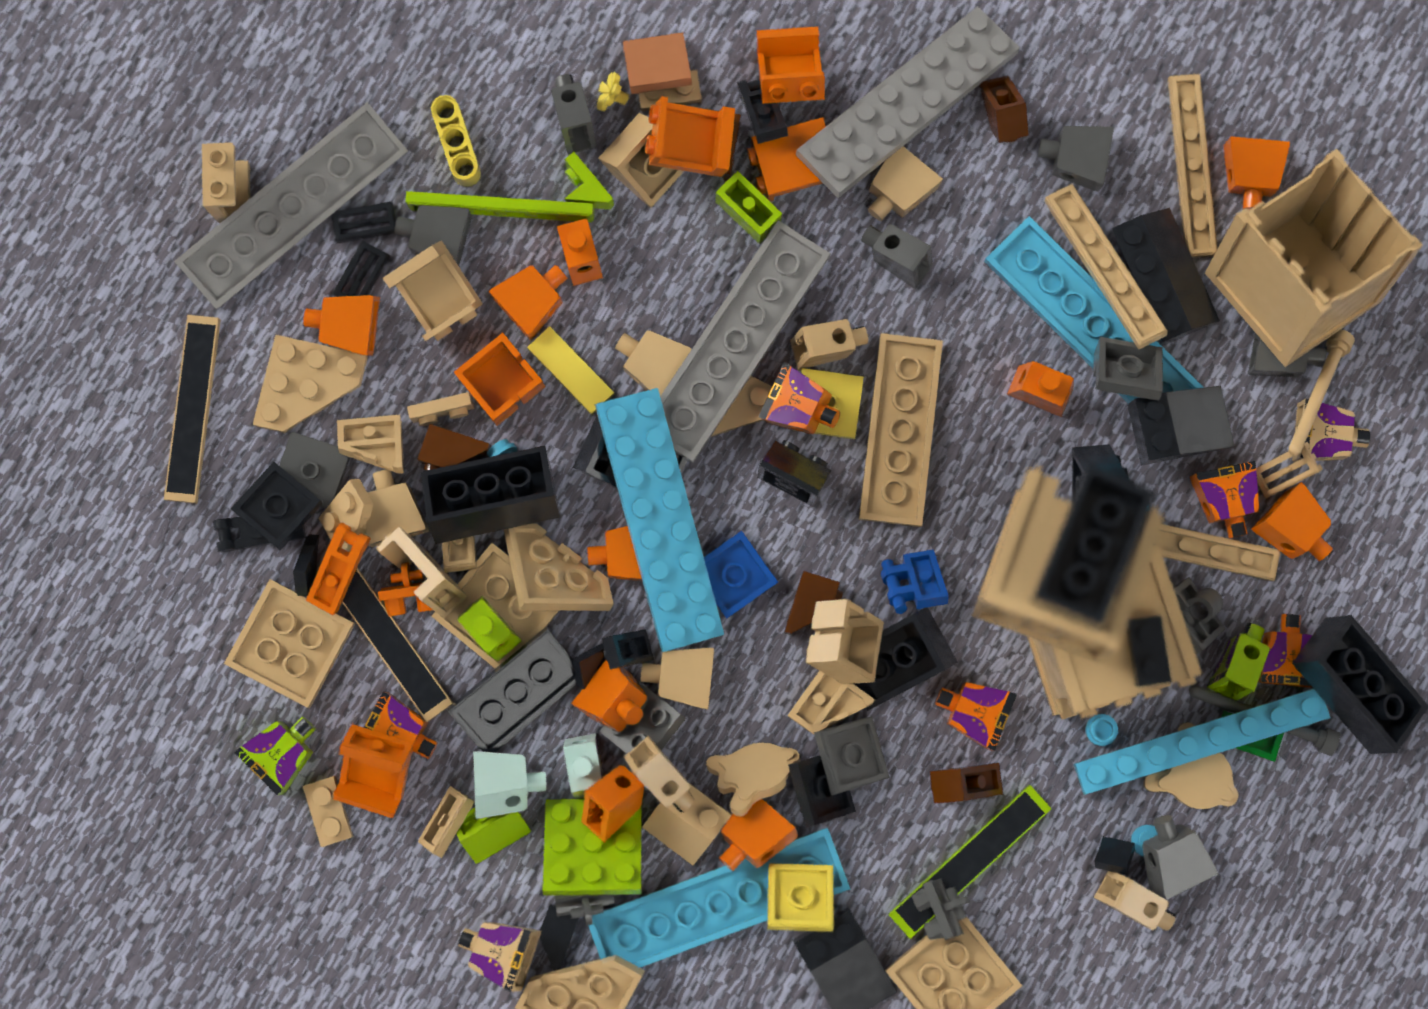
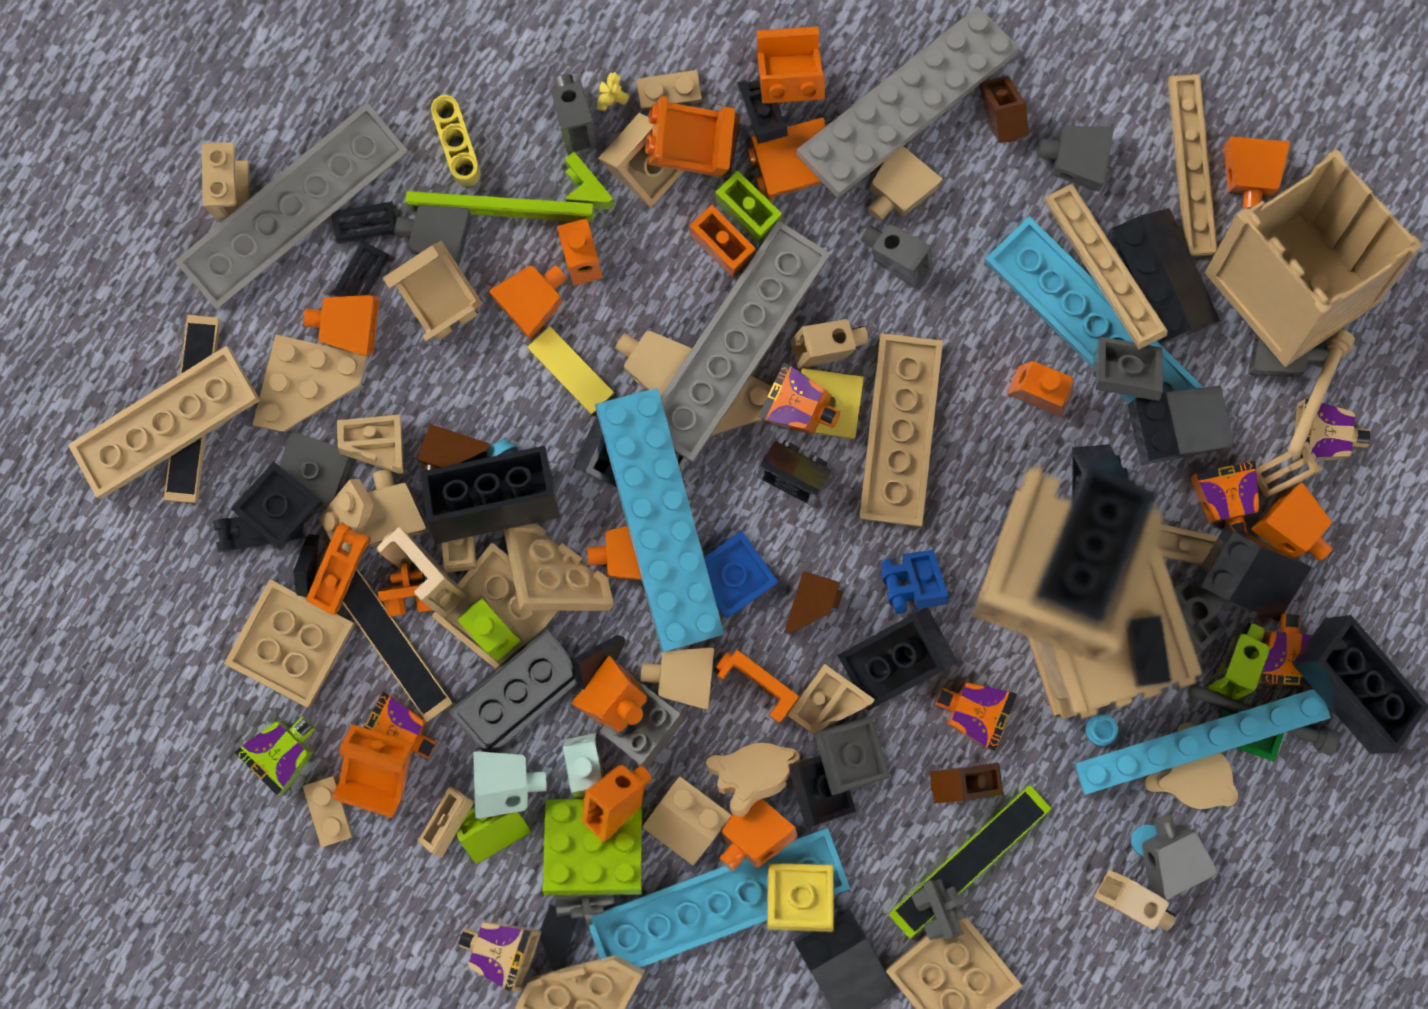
(163, 422): none -> tan plate
(454, 406): tan plate -> none
(498, 379): orange piece -> none
(627, 649): black plate -> none
(657, 63): nougat tile -> none
(660, 775): tan torso -> none
(722, 241): none -> orange brick
(761, 677): none -> orange panel
(845, 641): tan piece -> none
(1114, 855): black tile -> none
(1251, 573): none -> black slope

